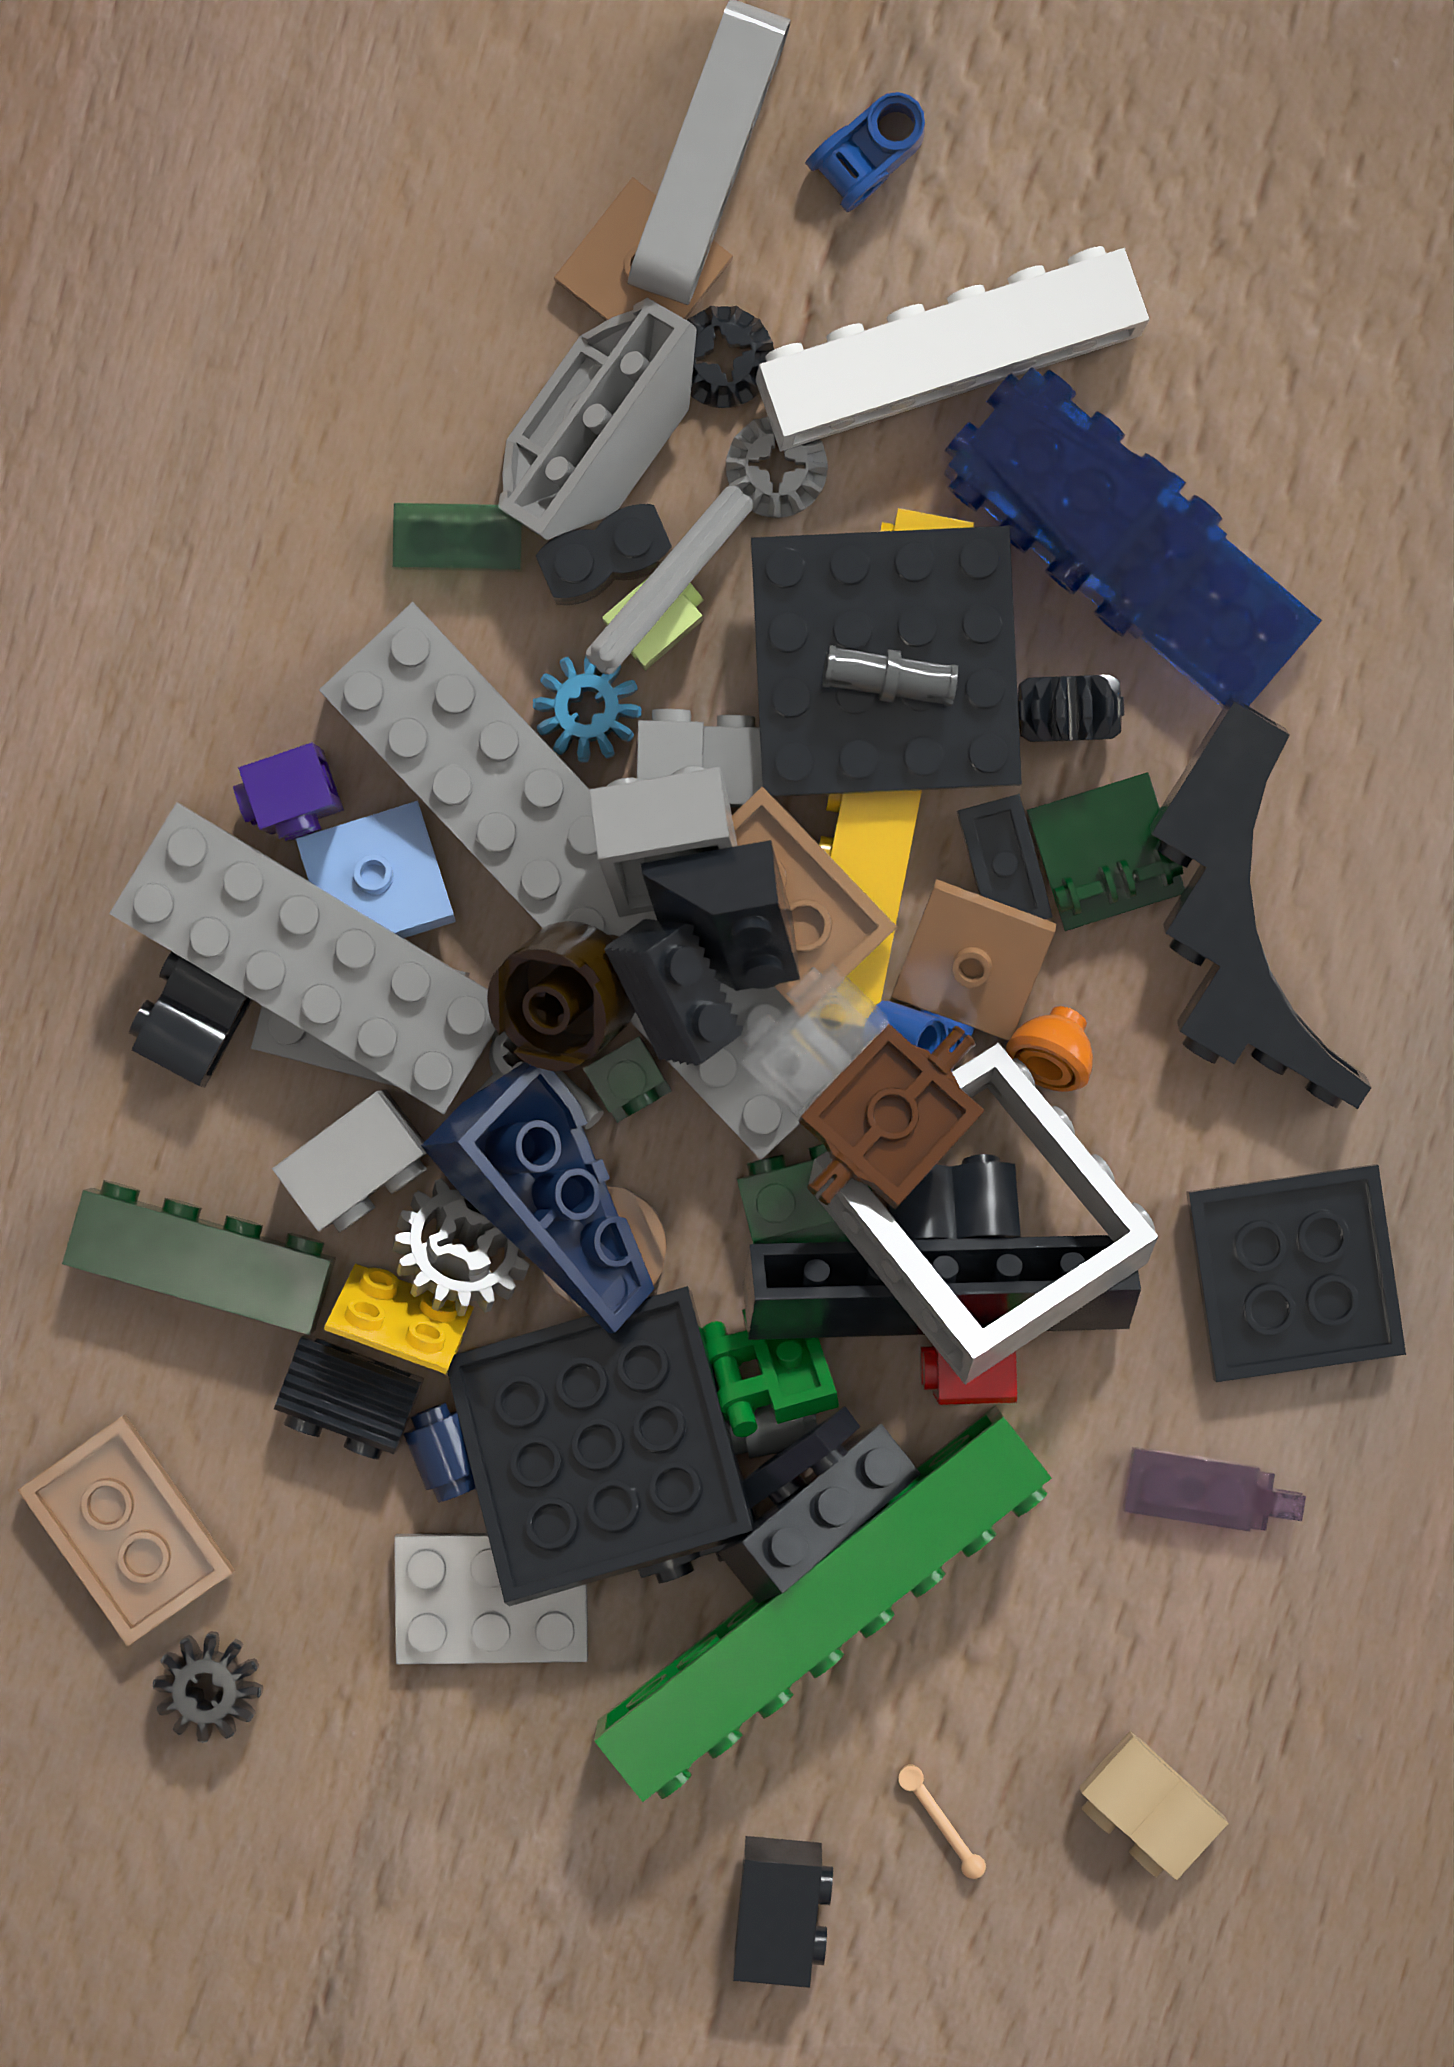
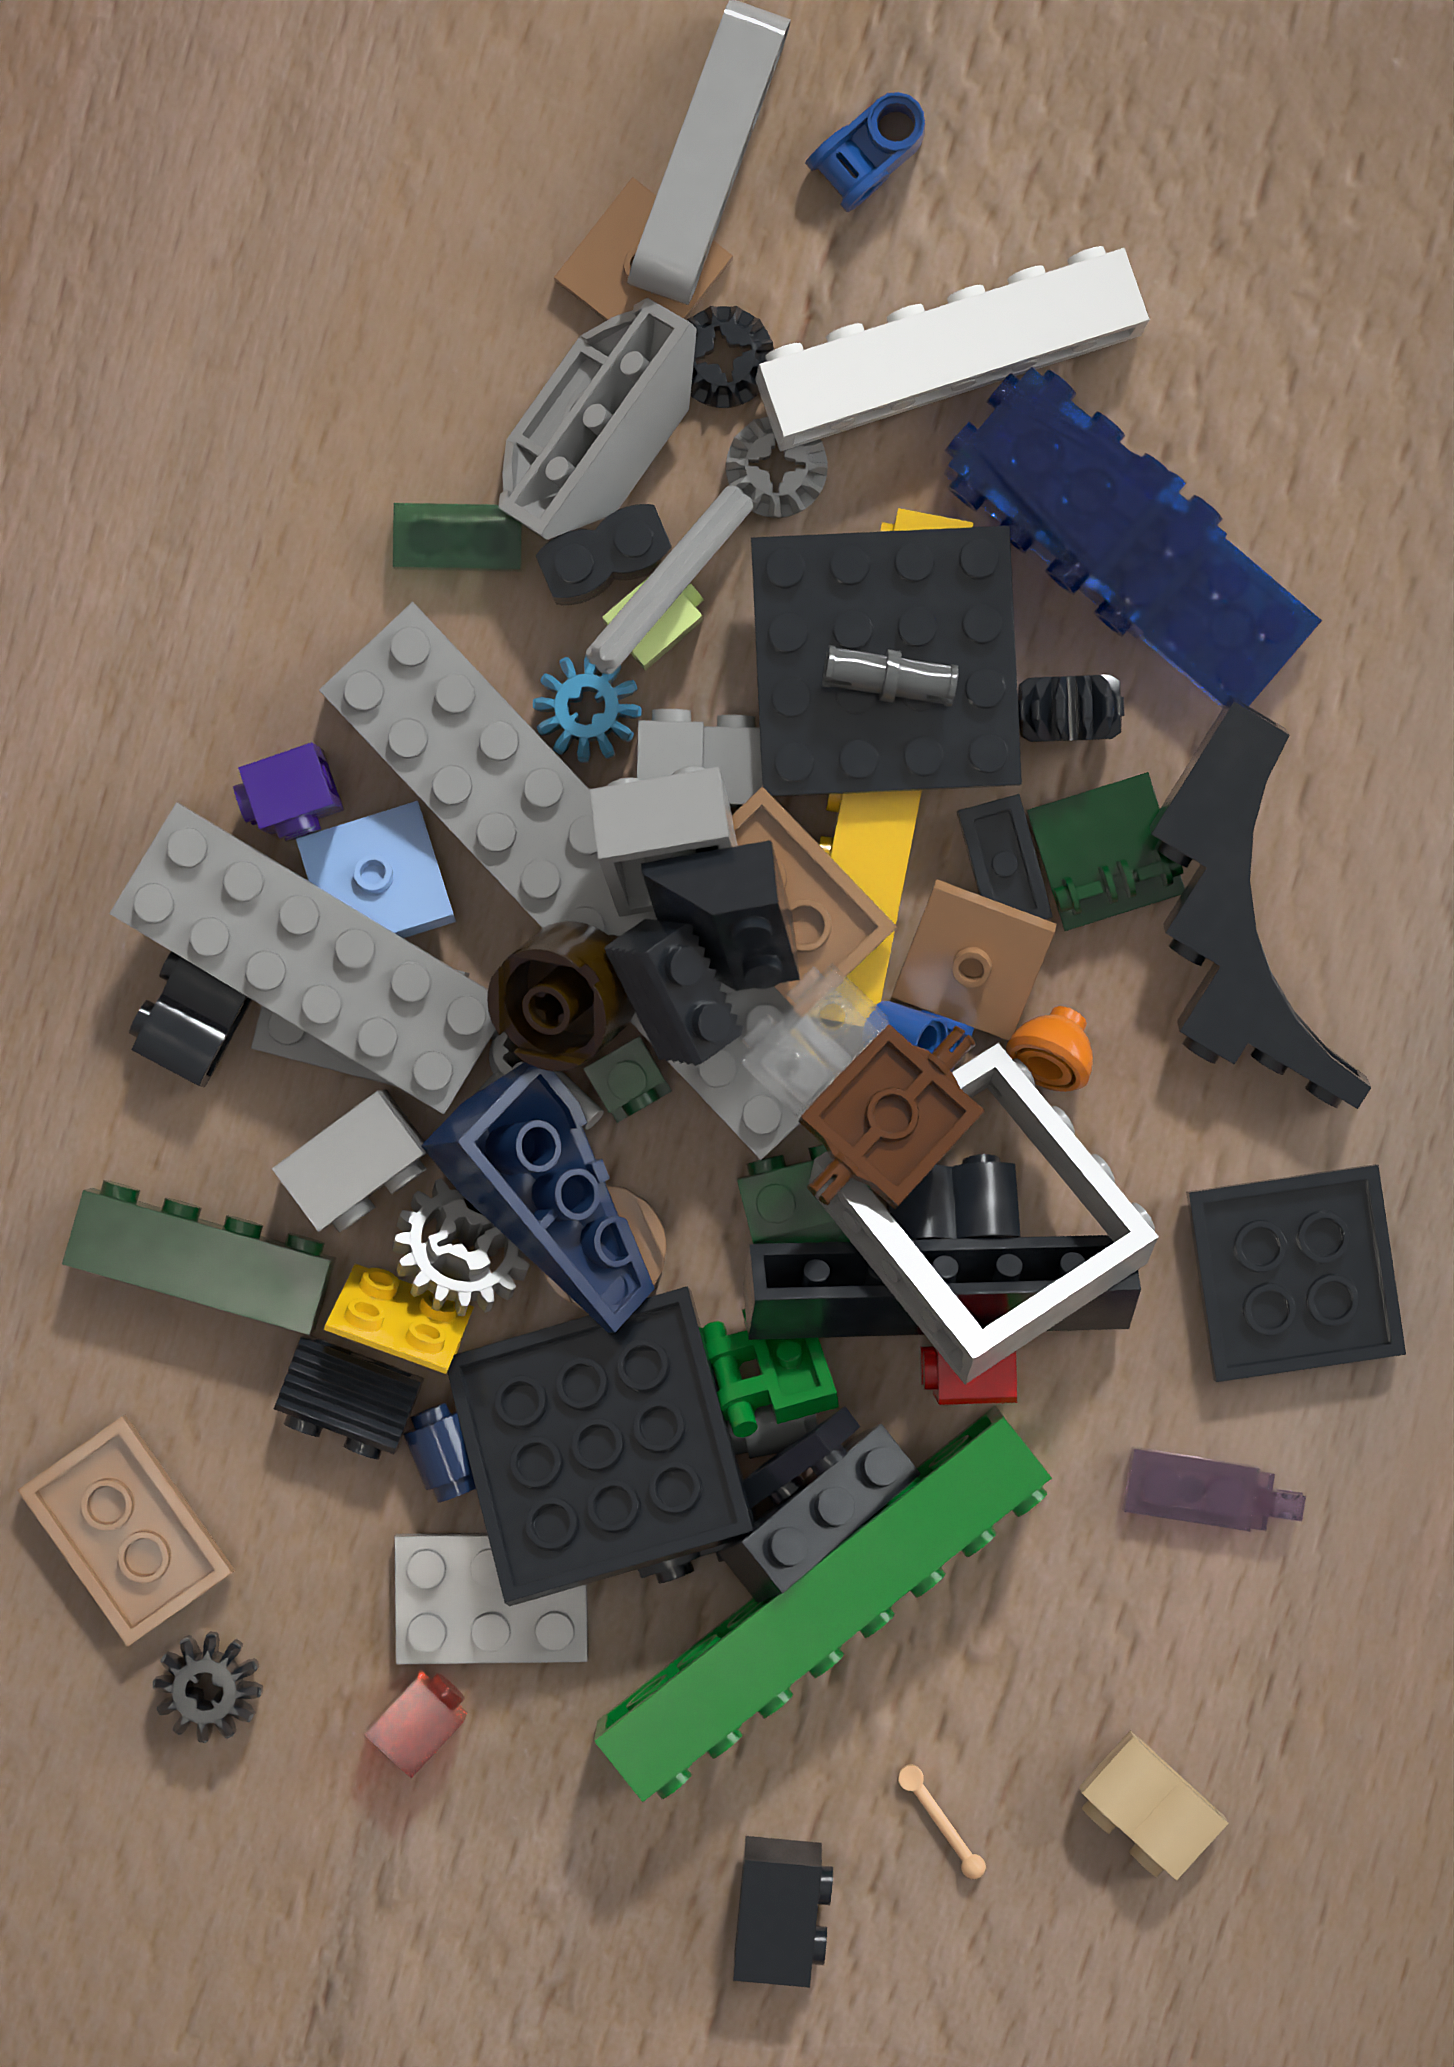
(418, 1721): none -> clear red brick

